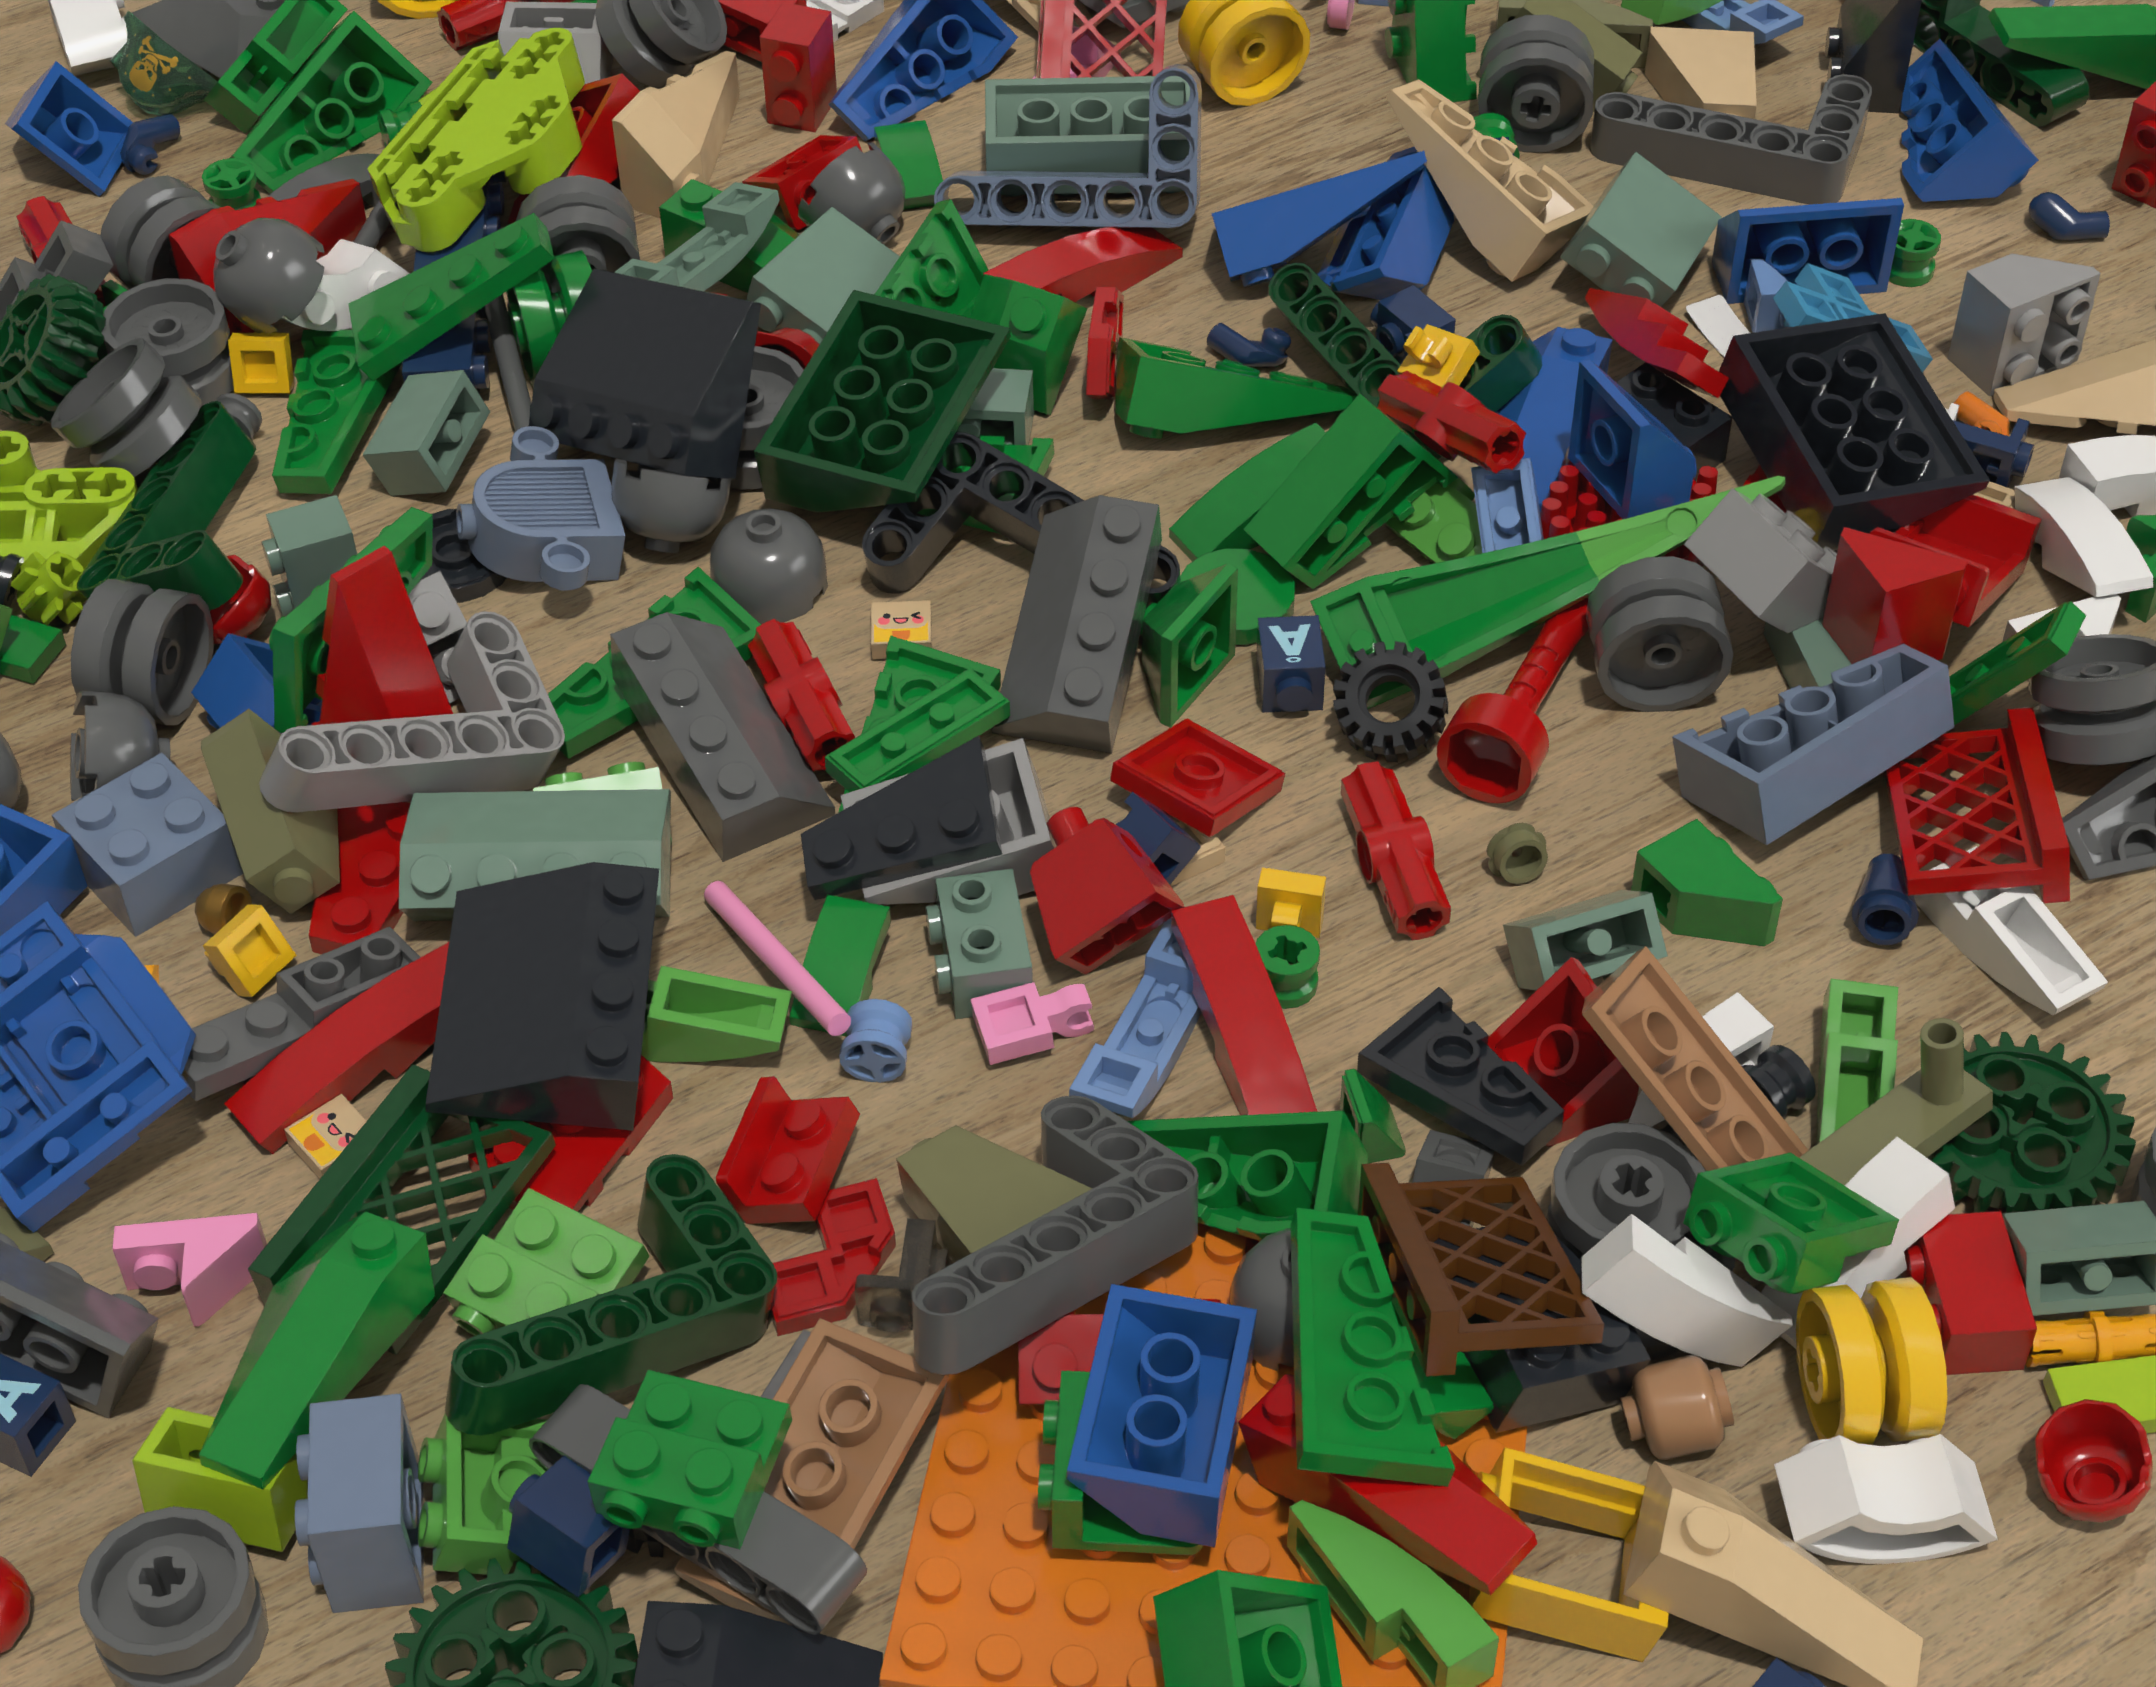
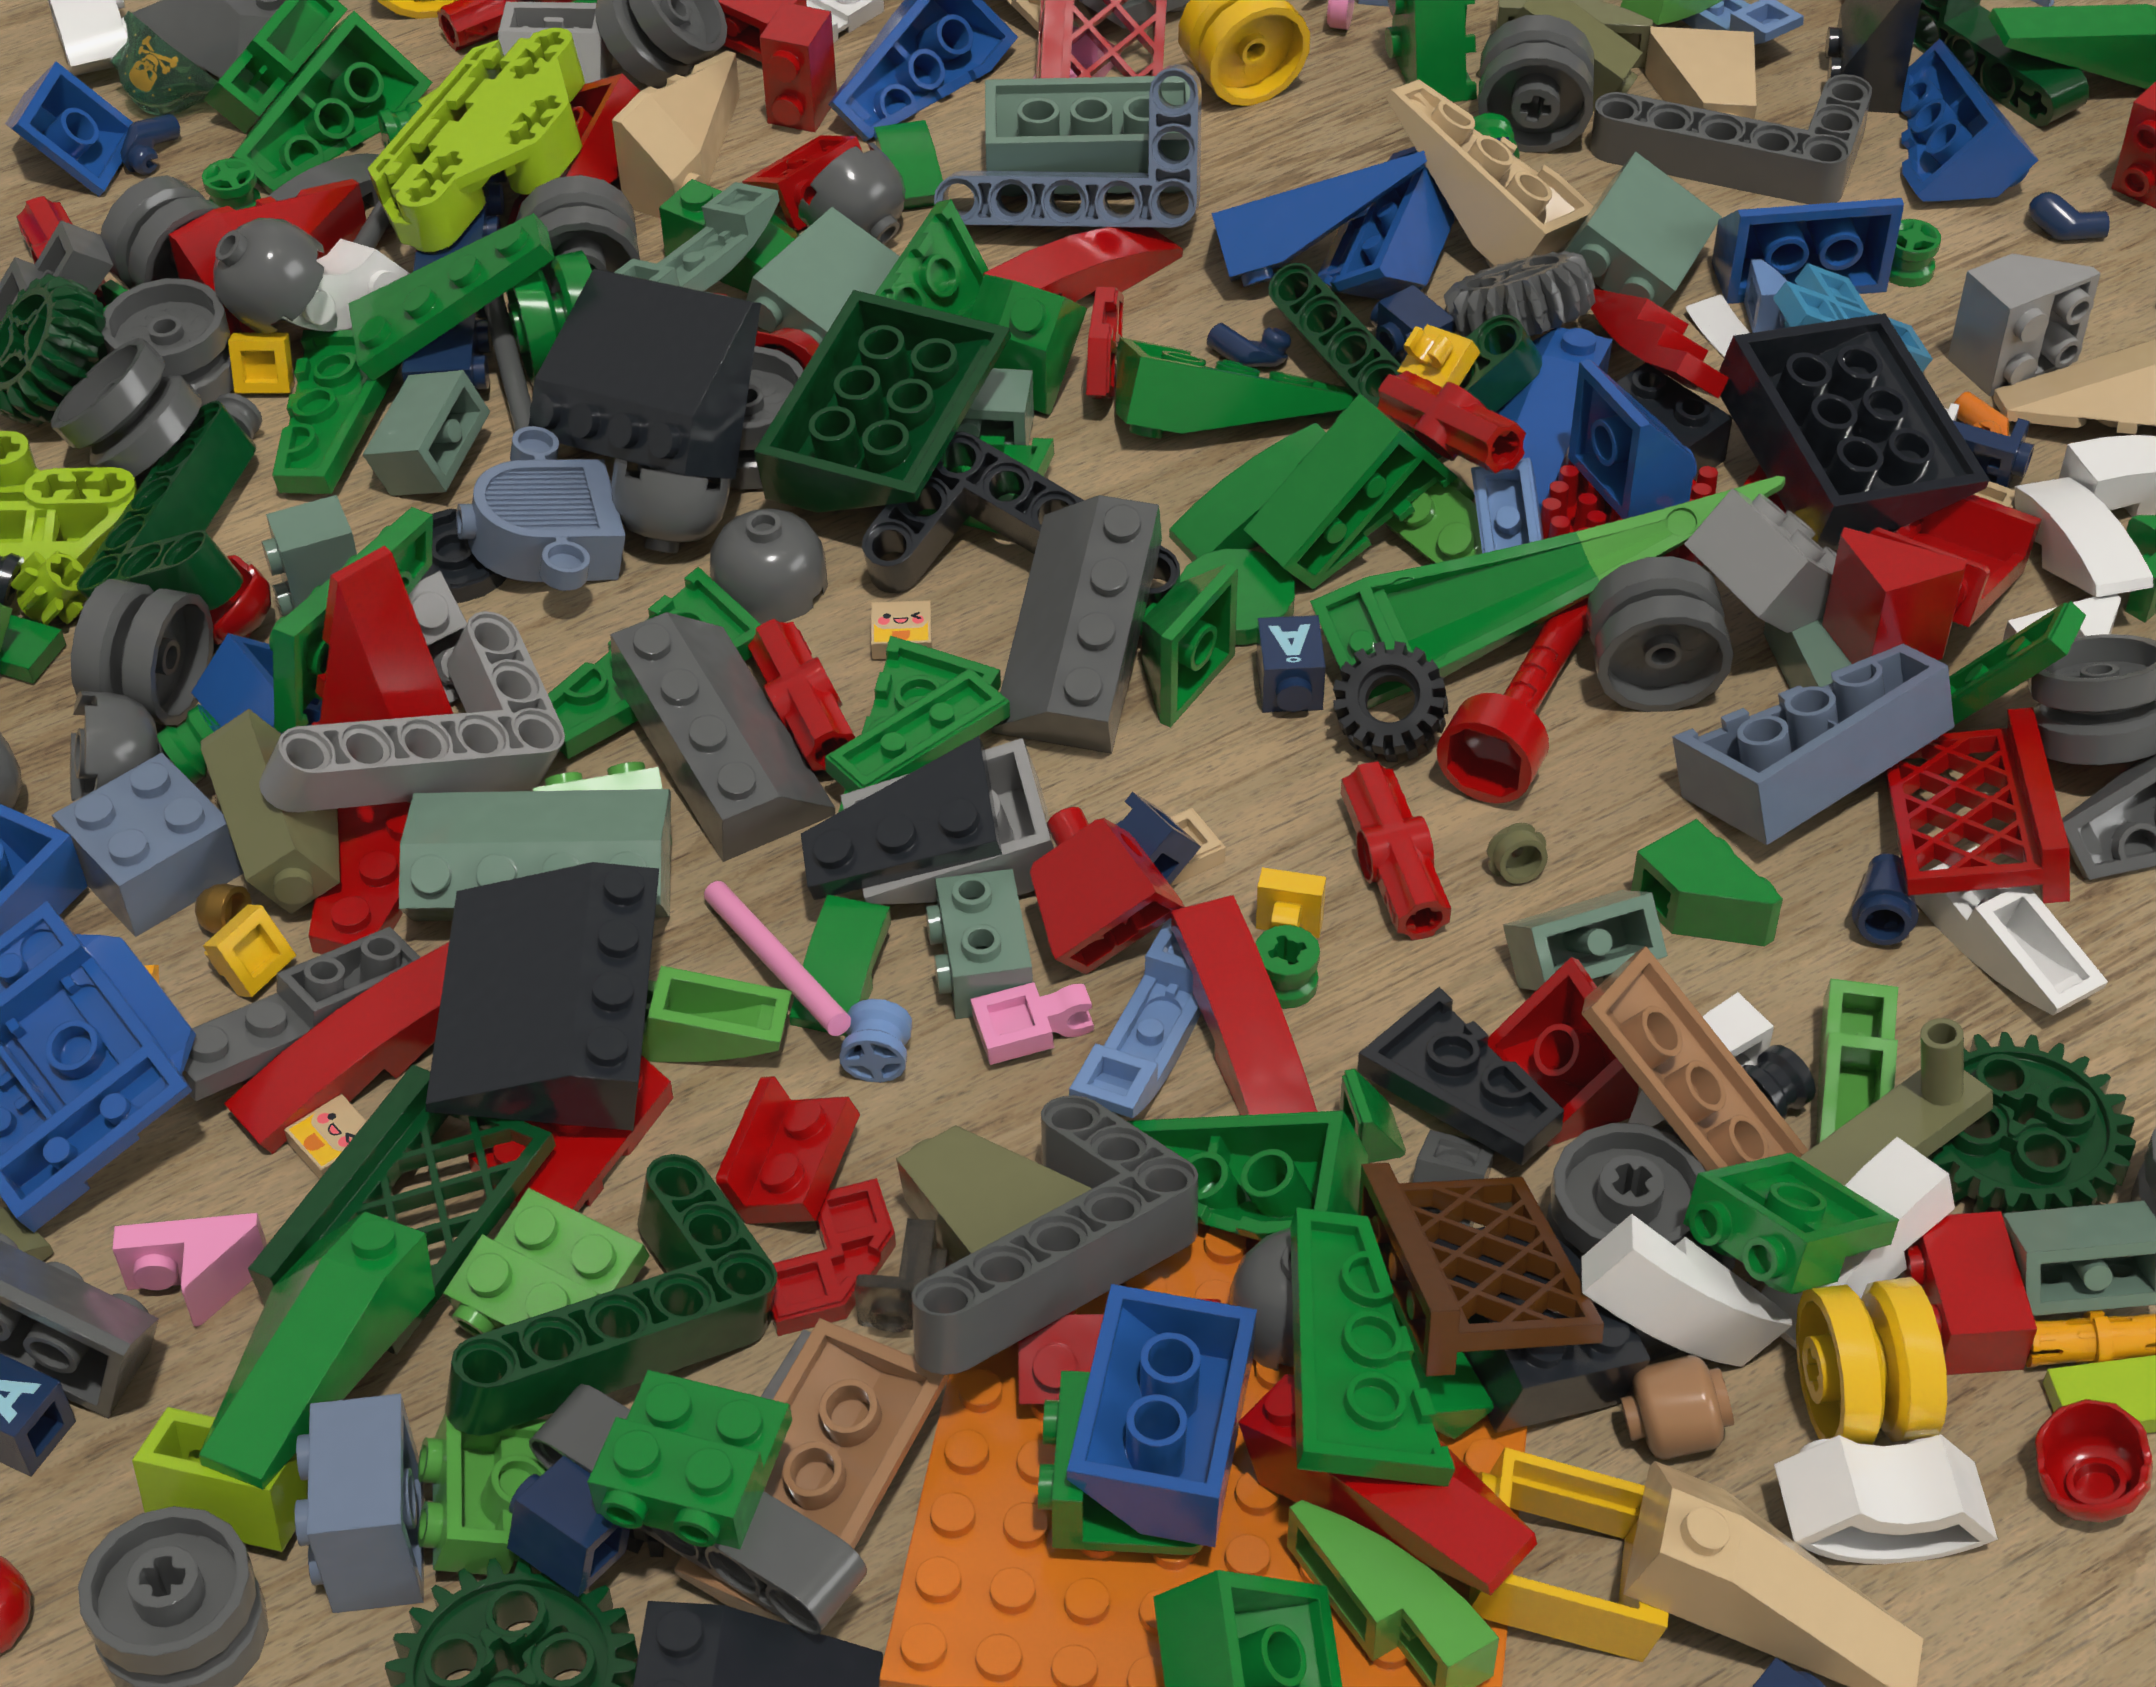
(184, 742): none -> green wheel
(1197, 777): red plate -> none
(1535, 290): none -> dark grey gear

